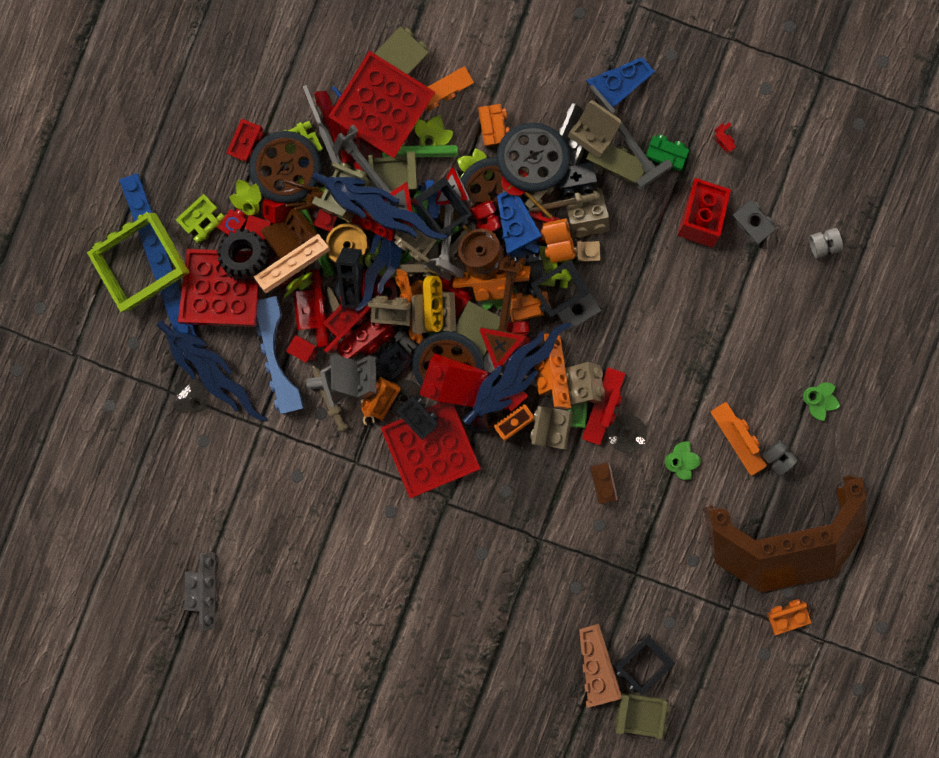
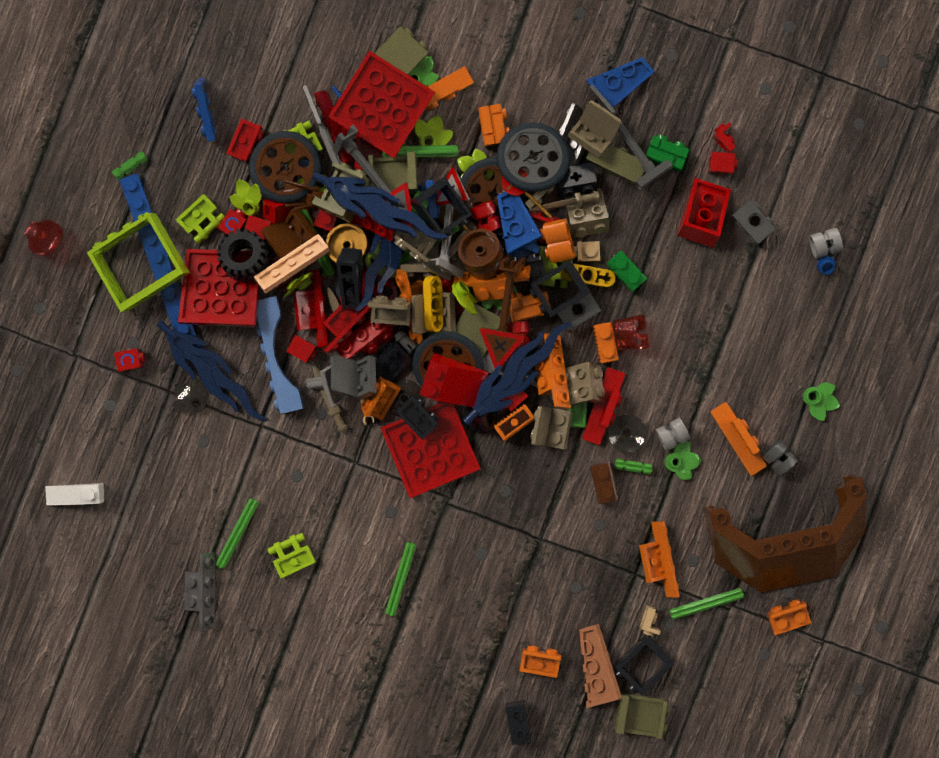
(44, 237): none -> clear red piece
(75, 494): none -> white slope
(129, 165): none -> bright green axle
(129, 359): none -> red brick
(207, 128): none -> blue wing
(237, 533): none -> bright green axle
(293, 561): none -> lime plate
(400, 579): none -> bright green axle
(424, 73): none -> bright green plate
(464, 297): none -> lime plate
(518, 722): none -> black brick
(540, 662): none -> orange bracket
(601, 272): none -> yellow beam
(605, 342): none -> orange brick
(626, 271): none -> green brick
(627, 335): none -> clear red piece
(633, 466): none -> bright green axle
(649, 617): none -> tan bracket
(658, 560): none -> orange bracket
(673, 434): none -> light grey wheel
(706, 603): none -> bright green axle
(722, 163): none -> red brick
(826, 265): none -> blue plate

